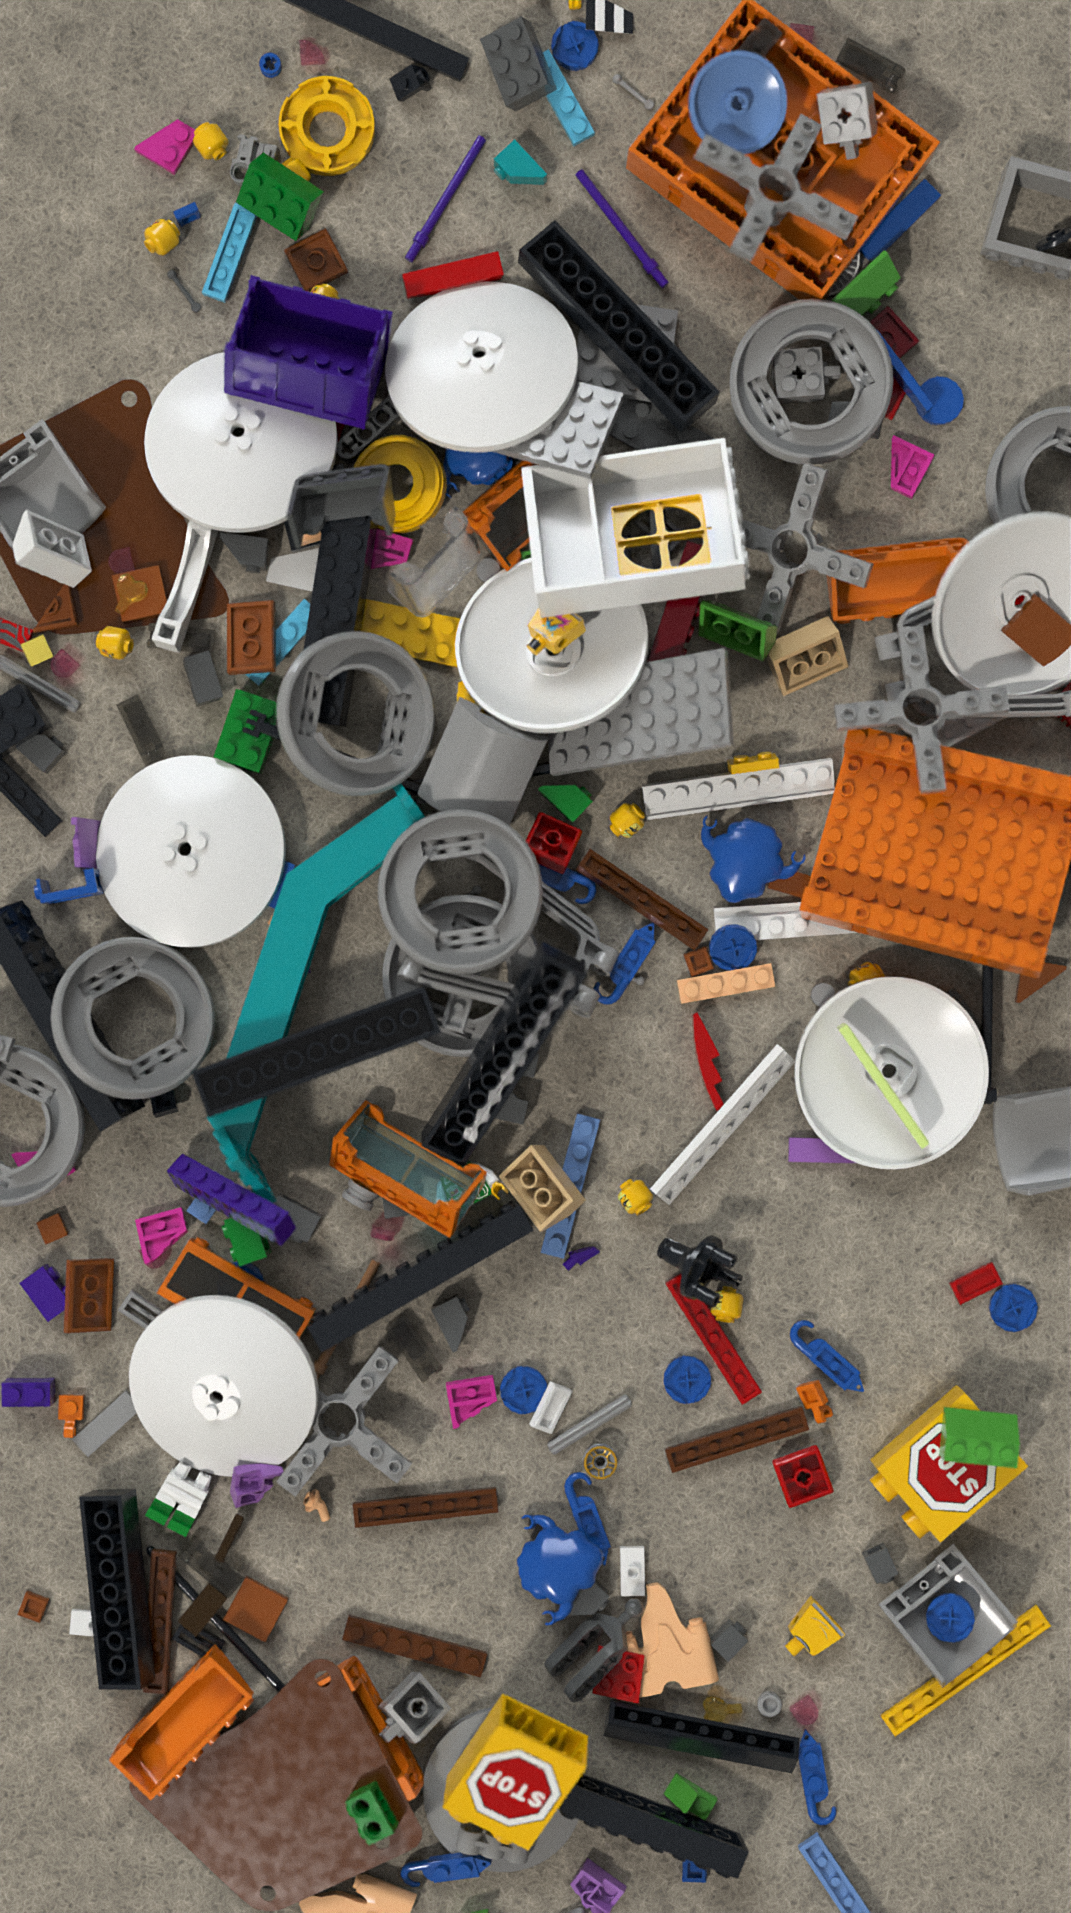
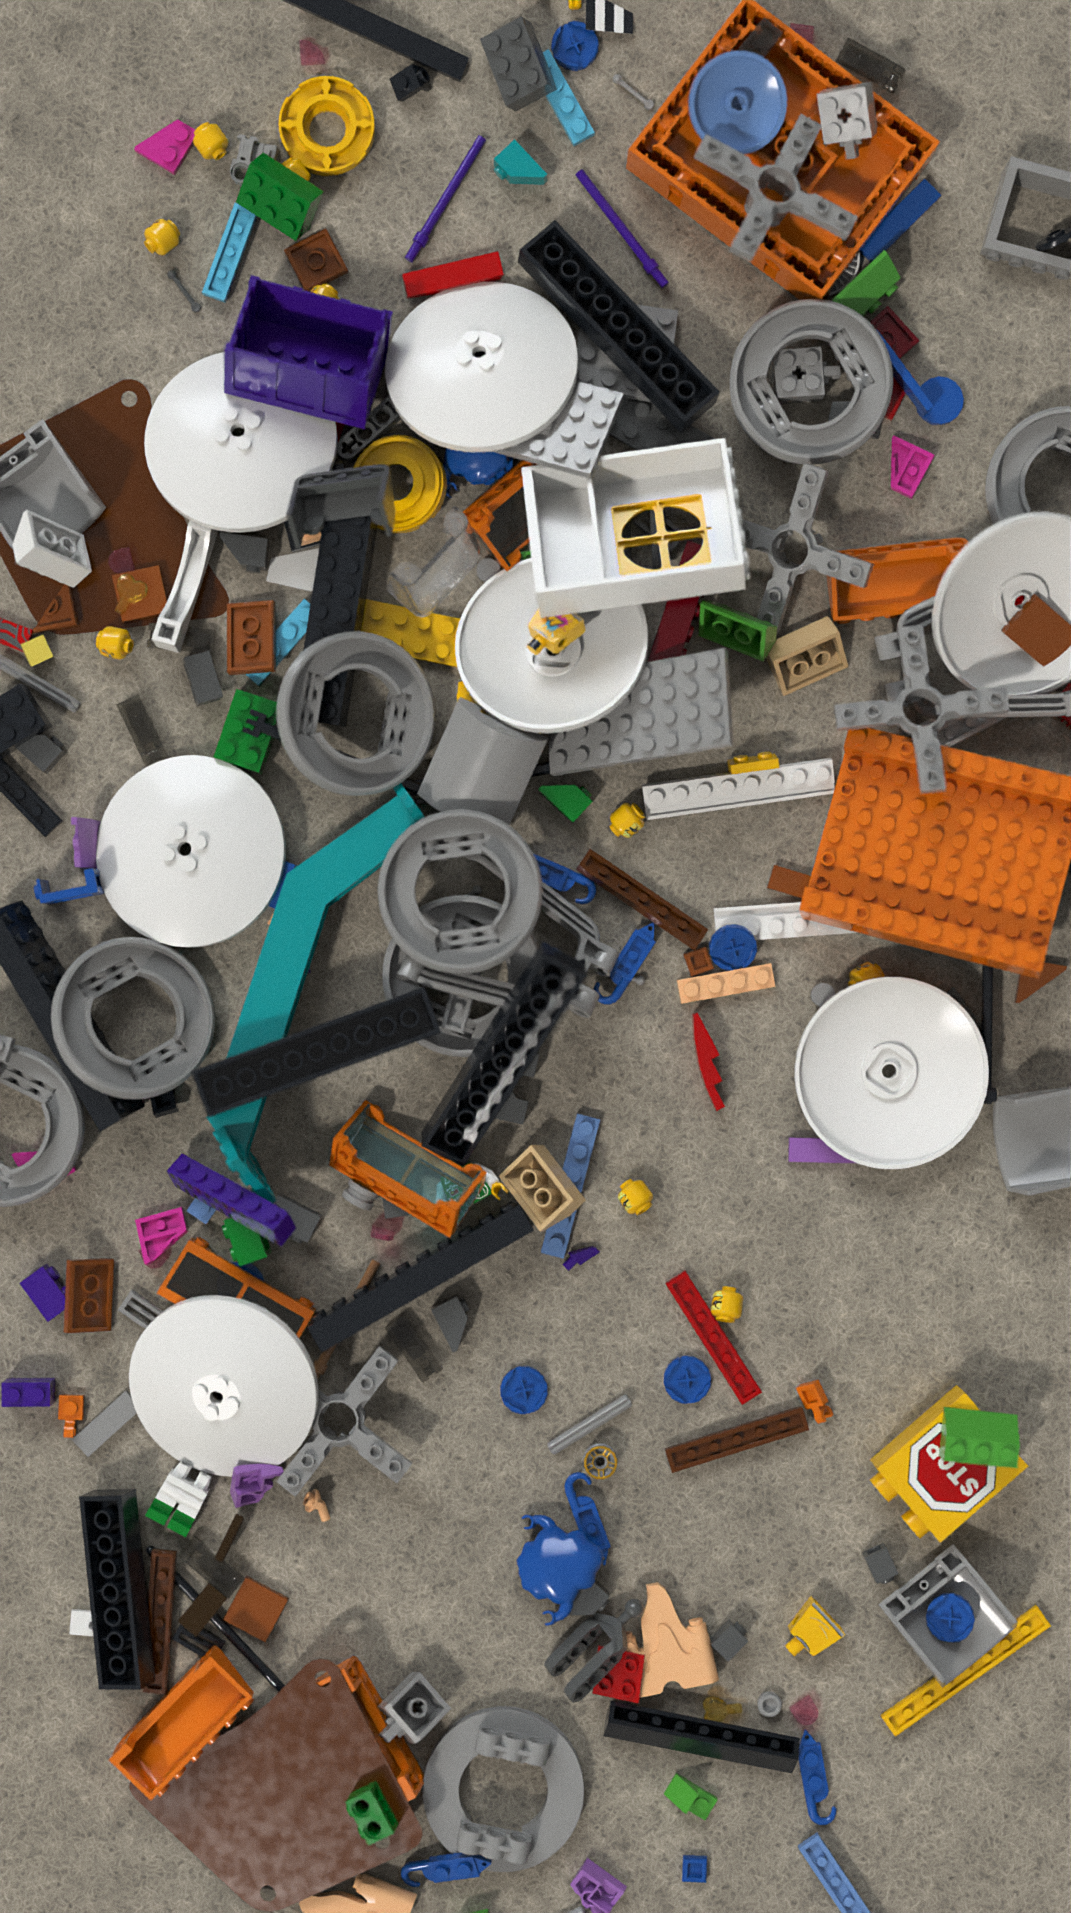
(33, 1606): dark orange tile -> none
(52, 1228): dark orange tile -> none
(63, 664): clear pink tile -> none
(187, 214): blue tile -> none
(267, 72): blue bush -> none
(390, 549): dark pink wing -> none
(414, 1645): reddish brown plate -> none
(425, 1507): reddish brown plate -> none
(469, 1396): dark pink wing -> none
(515, 1772): yellow brick -> none
(550, 1407): white tile -> none
(564, 837): red brick -> none
(632, 1571): white plate -> none
(656, 1826): black brick -> none
(700, 1266): black piece -> none
(722, 1124): white plate -> none
(746, 859): blue piece -> none
(816, 1483): red brick -> none
(827, 1359): blue plate -> none
(883, 1085): yellowish green tile -> none
(975, 1283): red tile -> none
(1013, 1307): blue tile -> none

